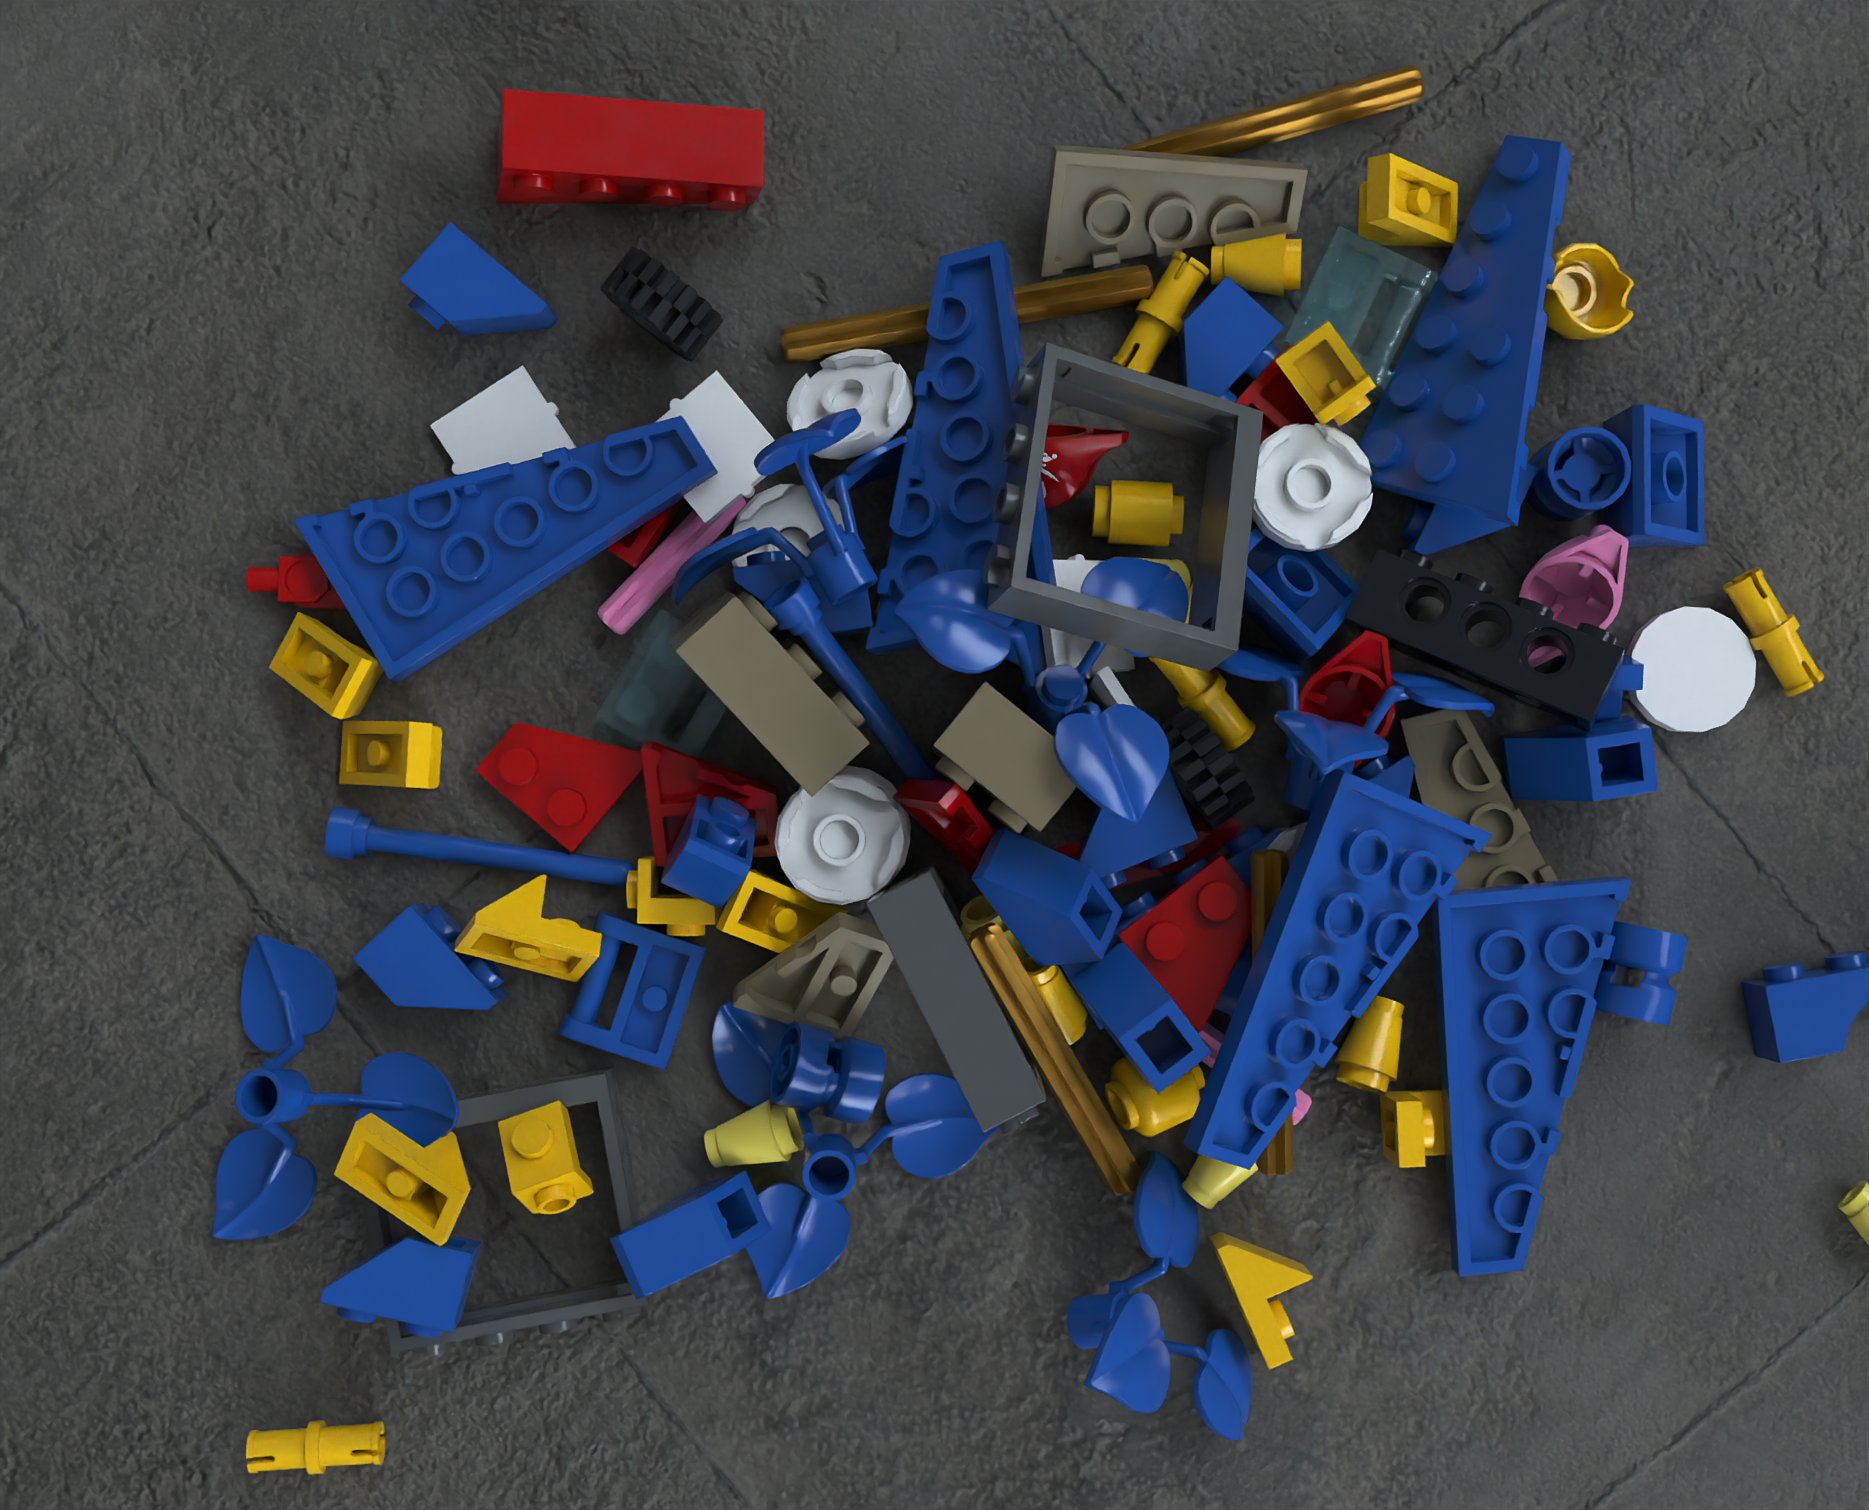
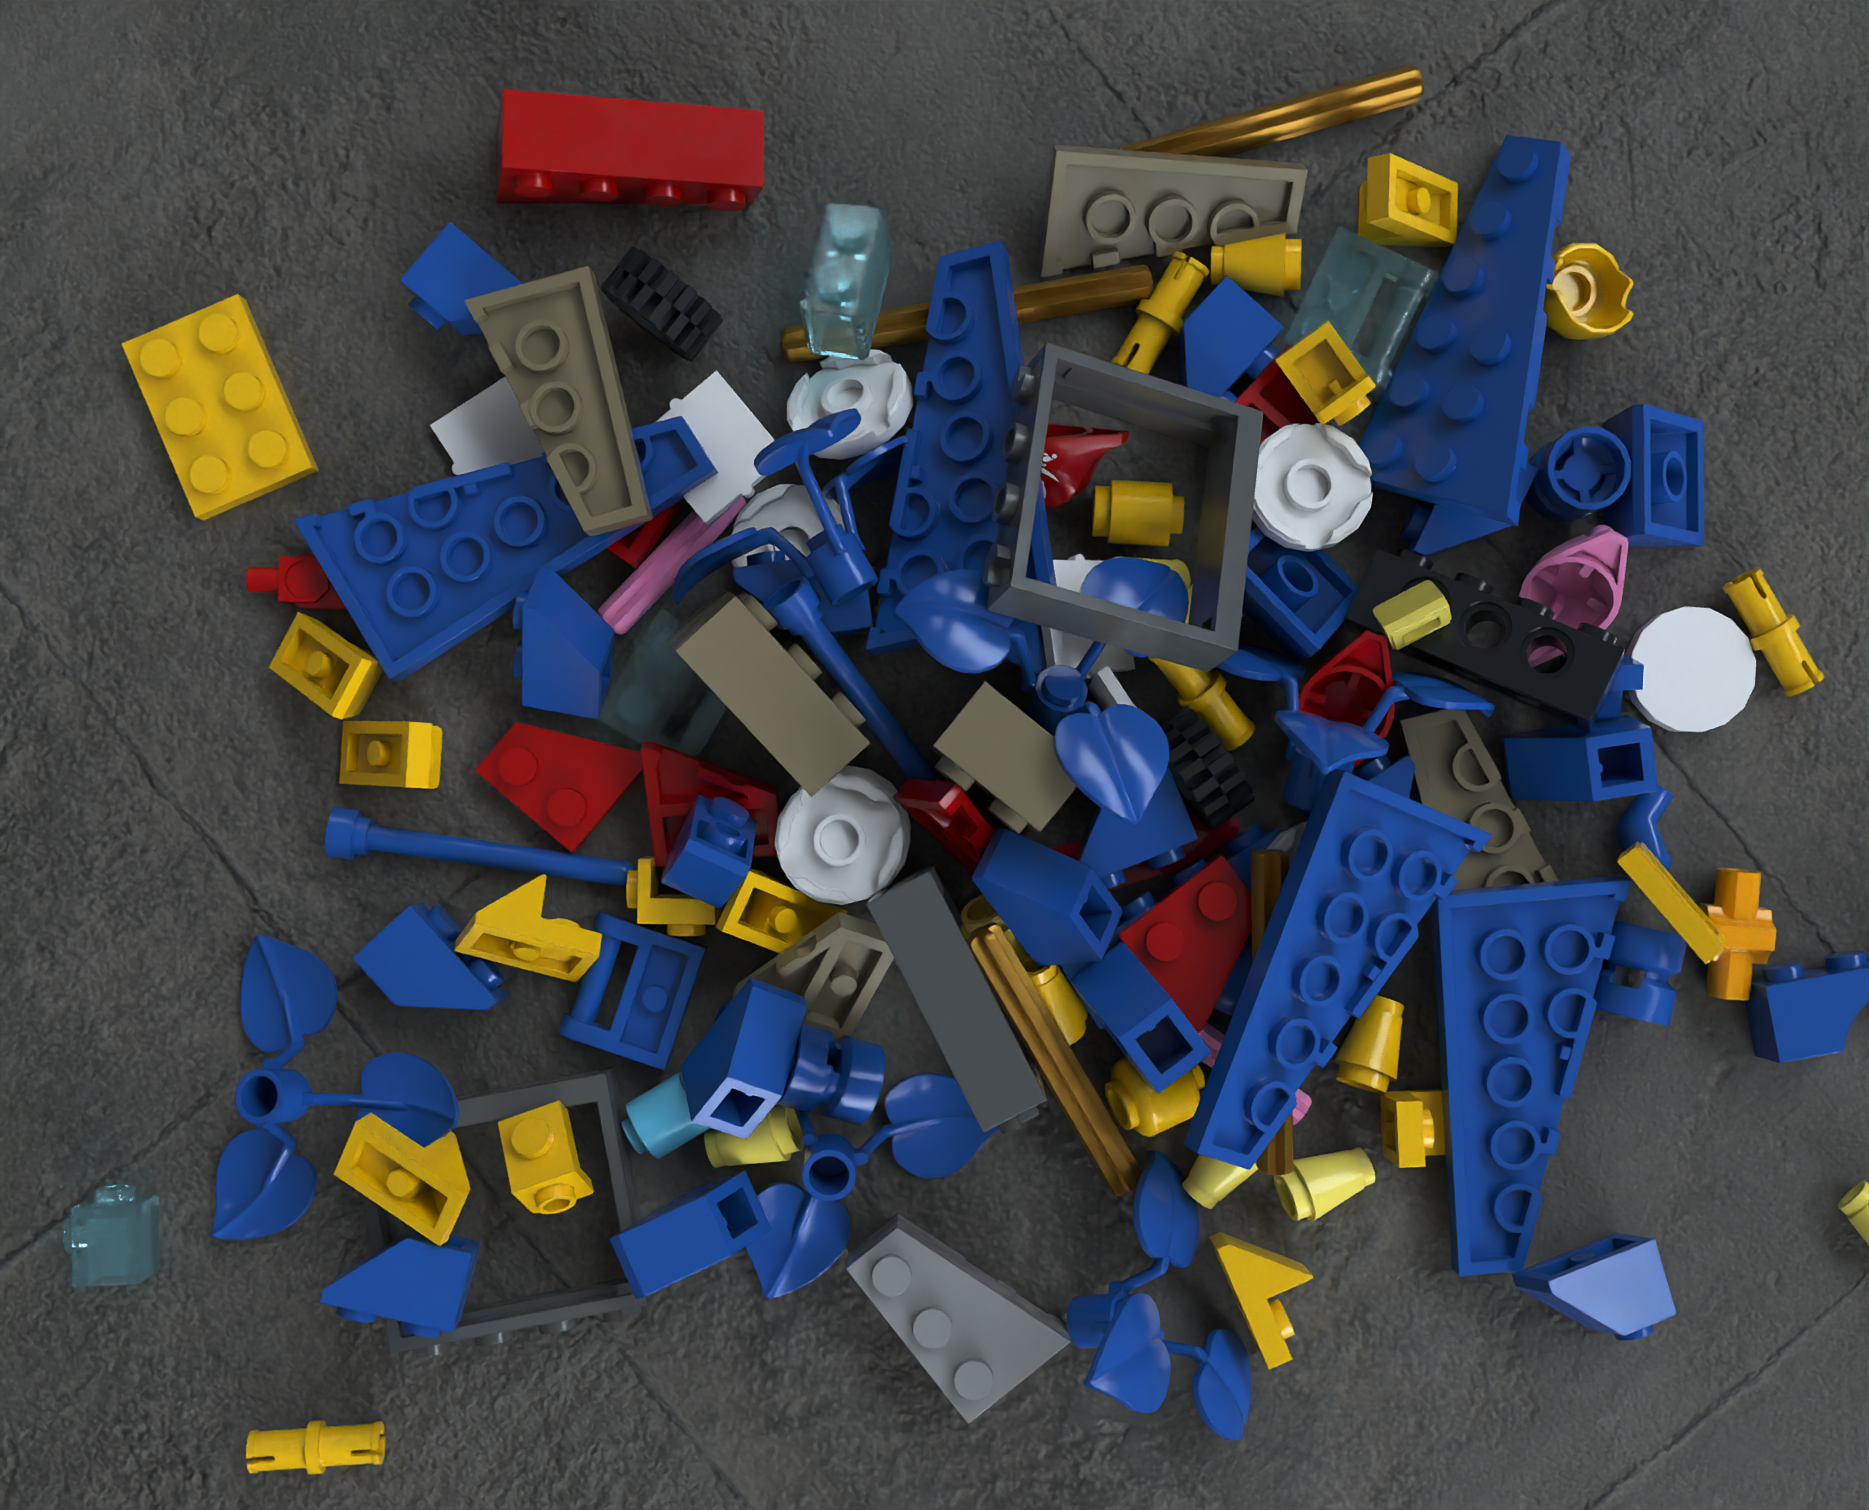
(114, 1237): none -> clear light blue brick
(220, 407): none -> yellow plate
(562, 650): none -> blue slope
(565, 376): none -> dark tan wing
(661, 1119): none -> medium azure brick
(744, 1059): none -> blue slope
(846, 280): none -> clear light blue brick
(954, 1317): none -> light grey wedge
(1323, 1182): none -> light yellow cone
(1413, 614): none -> light yellow slope
(1605, 1285): none -> slope
(1640, 824): none -> blue arm
(1672, 901): none -> yellow tile
(1747, 933): none -> light orange axle

